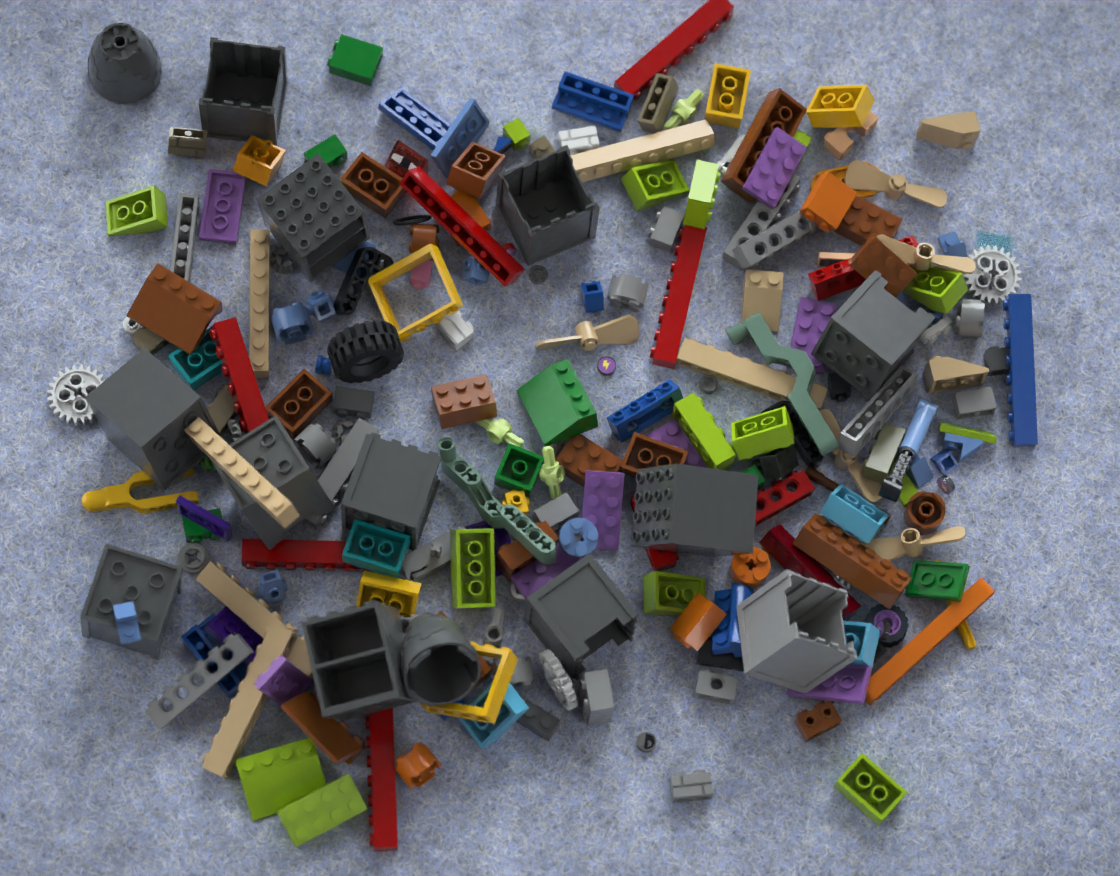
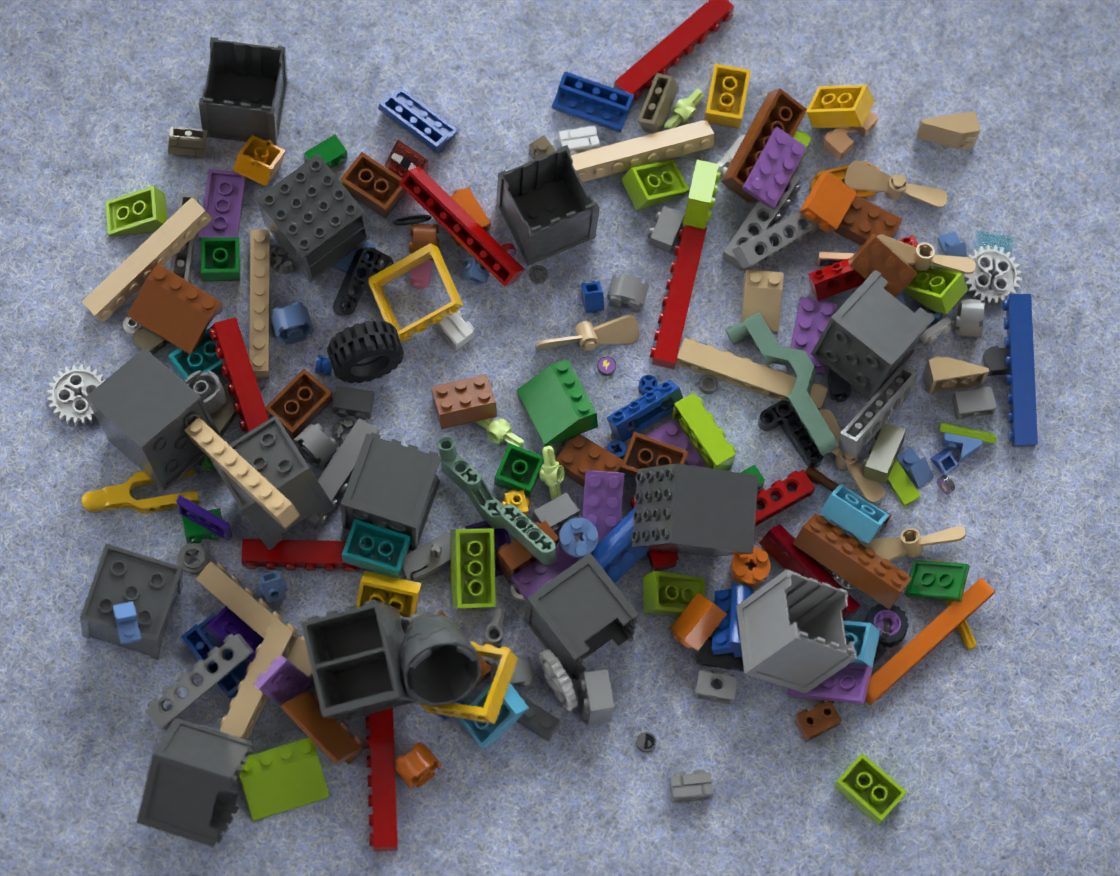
(123, 70): dark grey piece -> none
(136, 268): none -> tan brick
(192, 781): none -> dark grey container
(209, 388): none -> light grey brick
(220, 259): none -> green brick
(234, 430): light grey gear -> none
(320, 305): medium blue brick -> none
(321, 810): lime brick -> none
(355, 59): green brick -> none
(465, 128): medium blue plate -> none
(475, 170): dark orange brick -> none
(502, 144): blue slope -> none
(517, 133): lime brick -> none
(616, 550): none -> blue brick
(619, 445): none -> blue wheel
(647, 381): none -> blue wheel
(762, 433): lime brick -> none
(777, 463): pearl dark grey brick -> none
(909, 449): piece -> none
(925, 502): dark orange brick -> none

